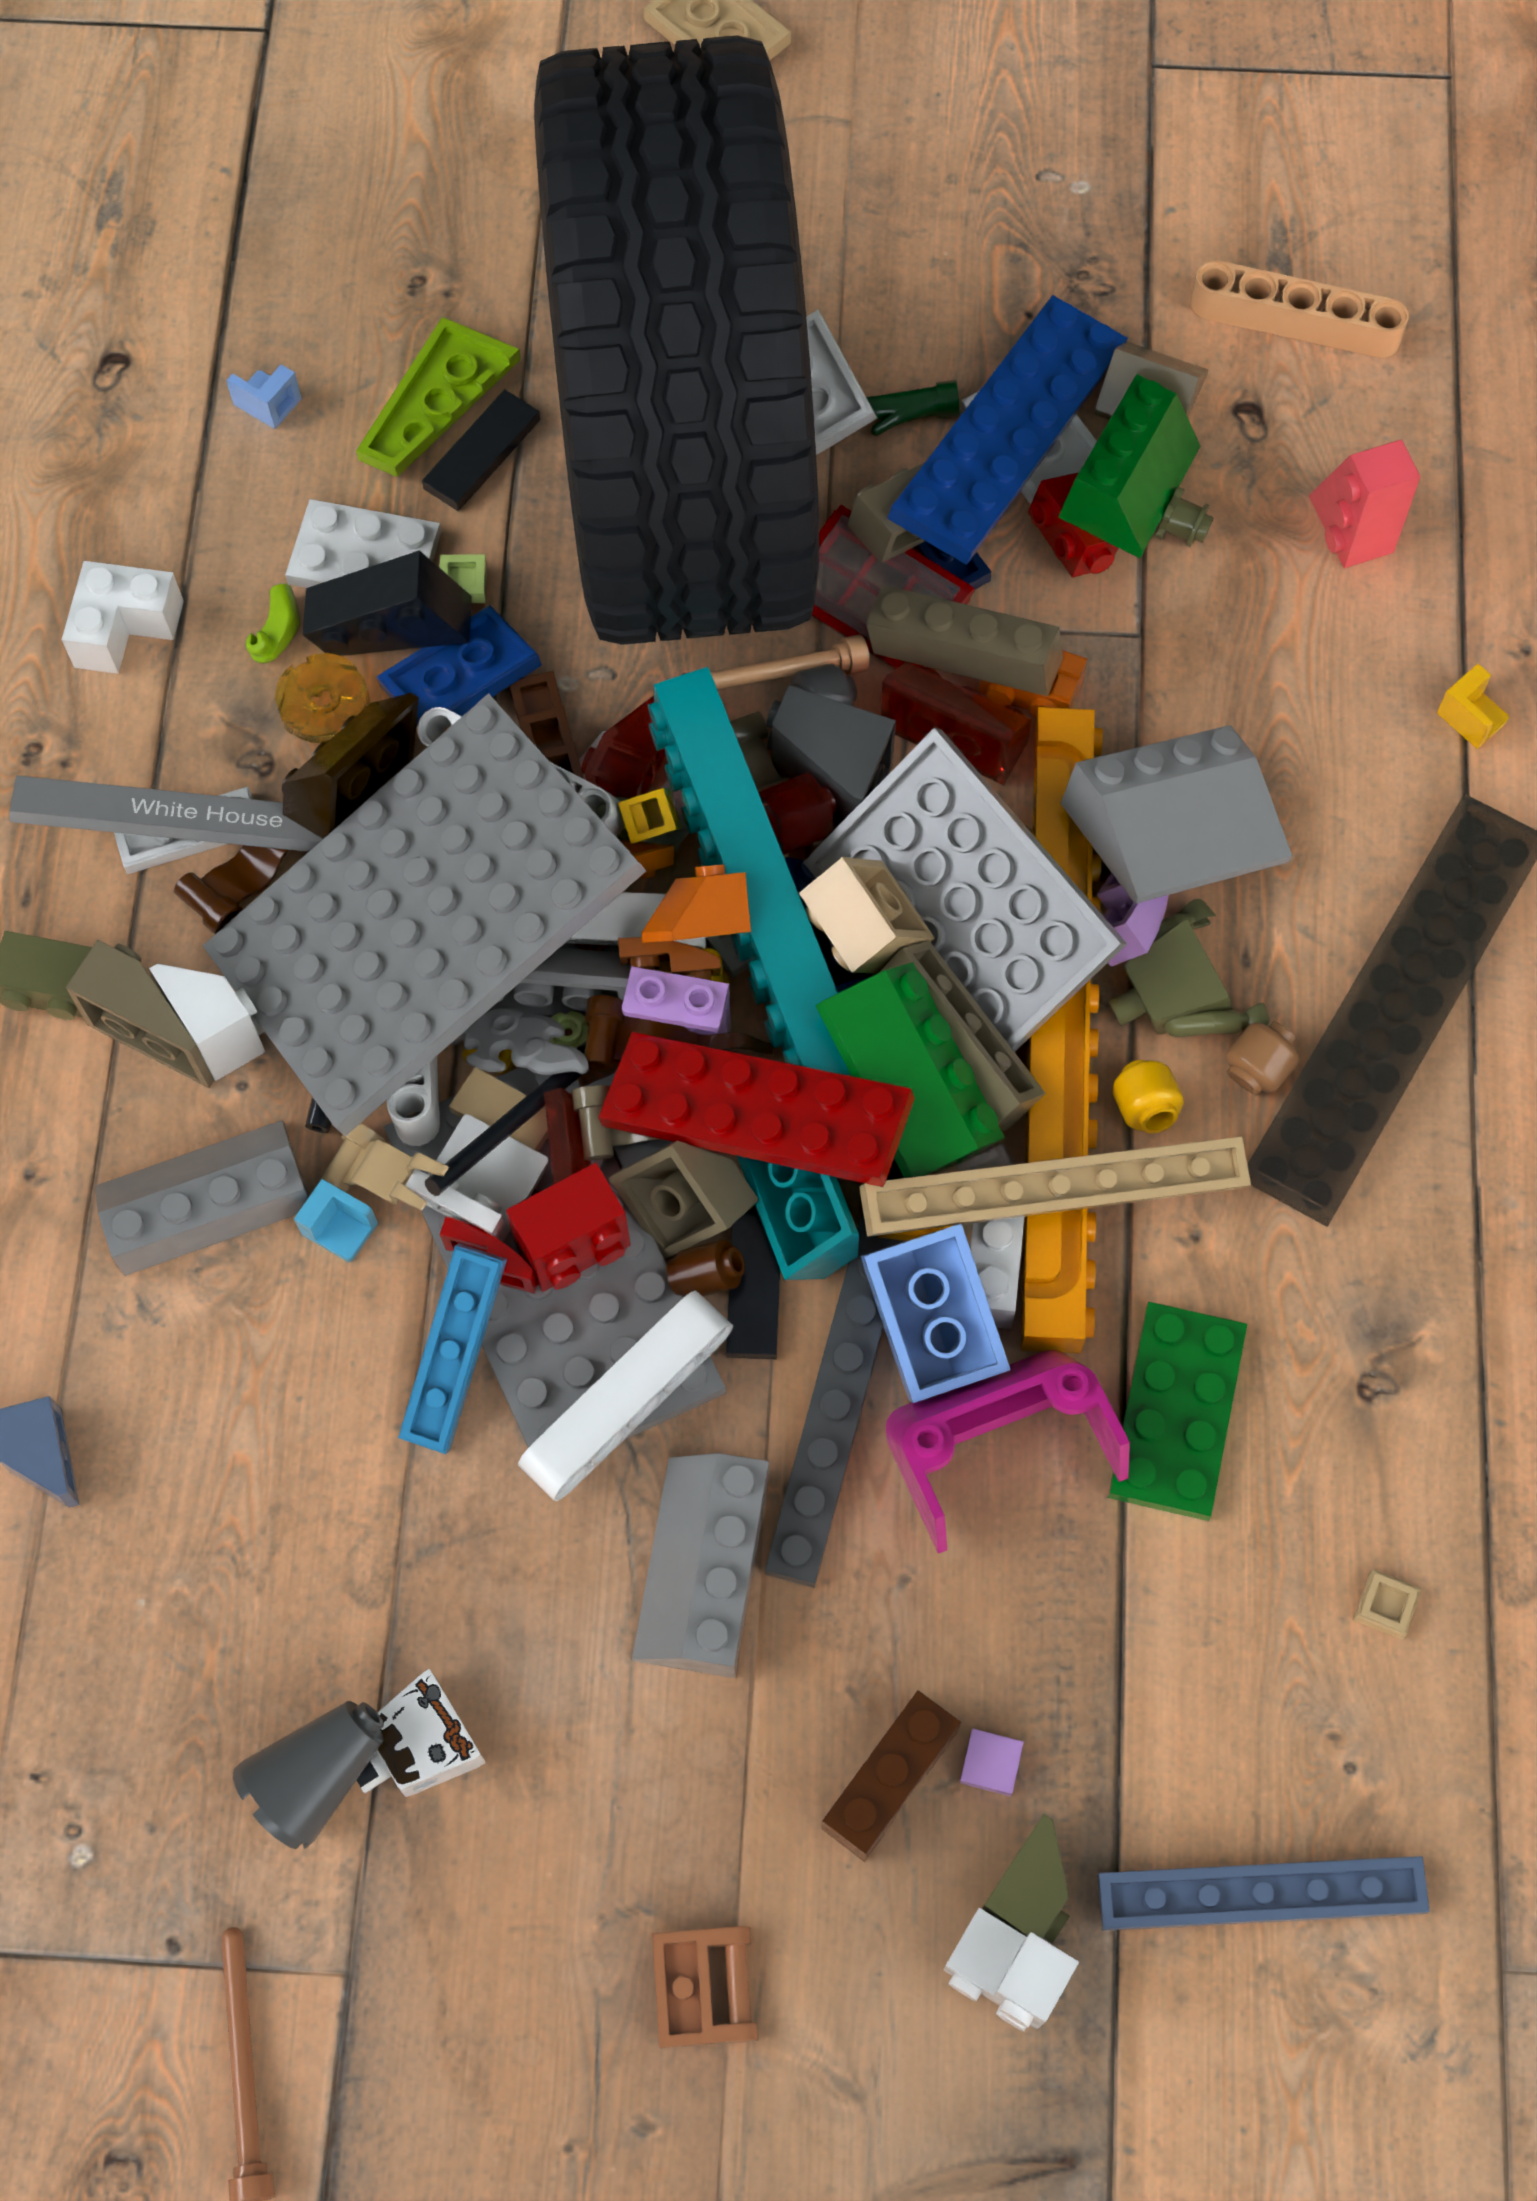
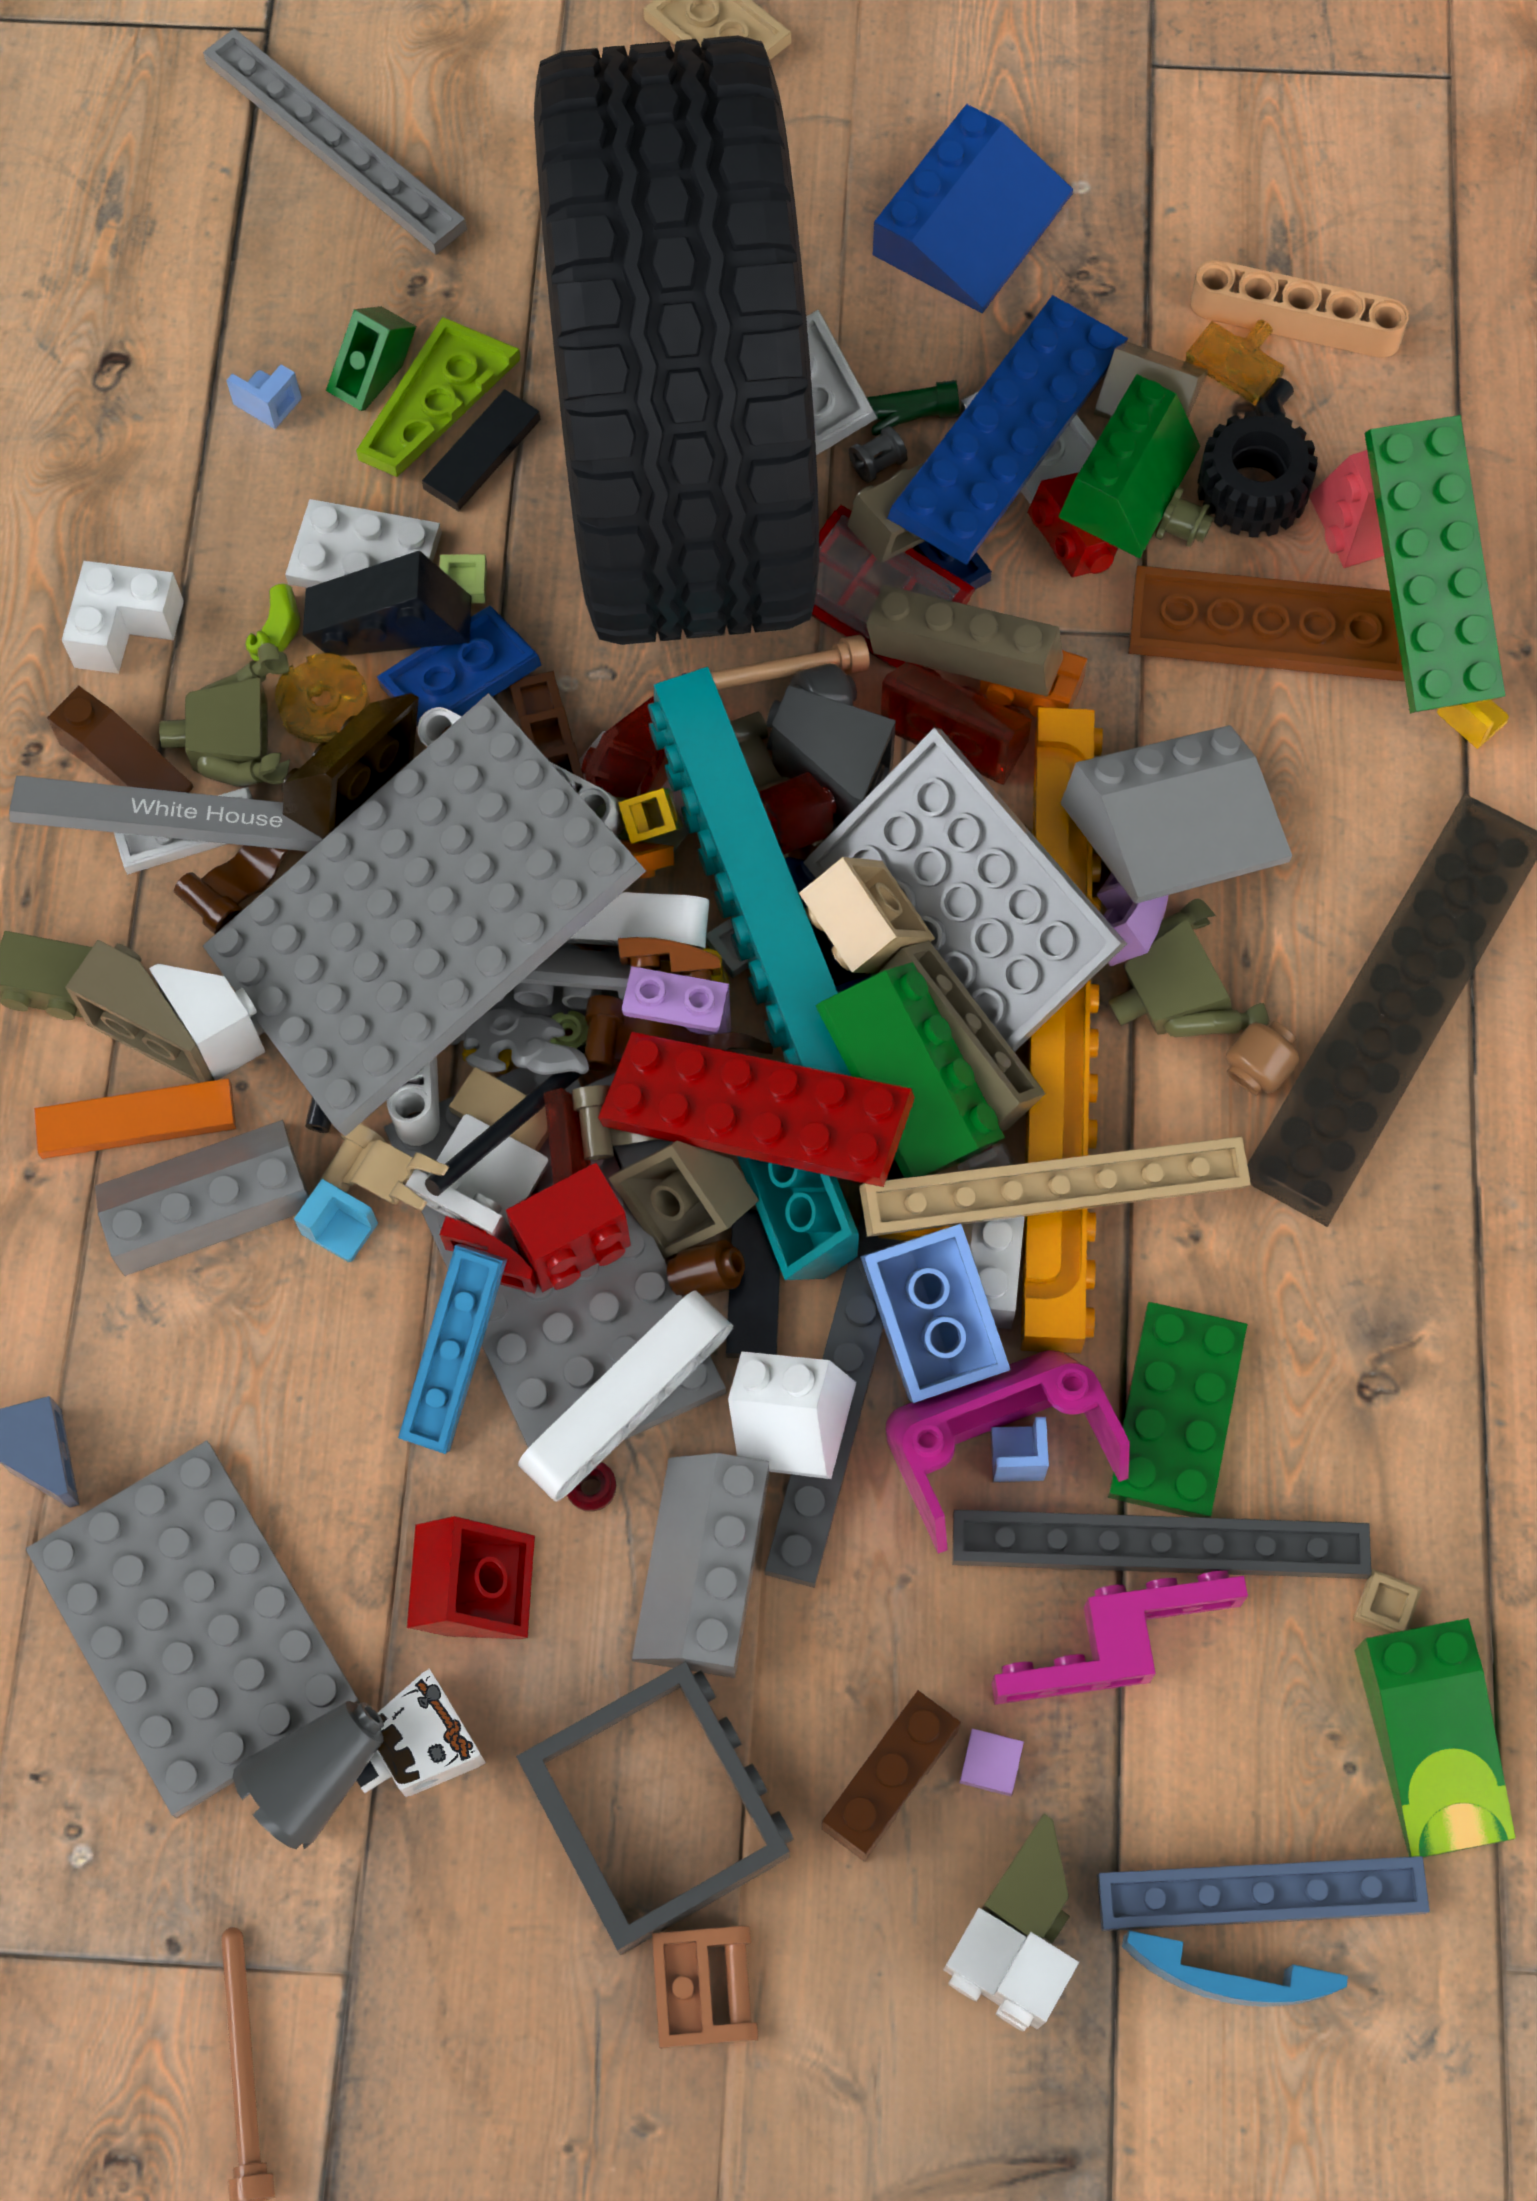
(111, 745): none -> reddish brown slope
(134, 1118): none -> orange tile
(189, 1625): none -> light grey plate
(229, 726): none -> olive torso
(335, 141): none -> light grey plate
(369, 355): none -> green slope
(470, 1580): none -> red slope
(600, 1499): none -> dark red plate
(701, 907): orange slope -> none
(745, 1780): none -> dark grey window
(790, 1412): none -> white slope
(892, 451): none -> dark grey bush
(970, 210): none -> blue slope
(1020, 1452): none -> light blue panel
(1119, 1637): none -> dark pink bracket
(1148, 1096): yellow head -> none
(1161, 1544): none -> dark grey plate
(1164, 1959): none -> dark azure slope
(1237, 360): none -> clear yellow plate
(1264, 445): none -> black tyre
(1264, 623): none -> dark orange plate
(1274, 399): none -> black arm
(1435, 563): none -> green plate
(1437, 1737): none -> green slope

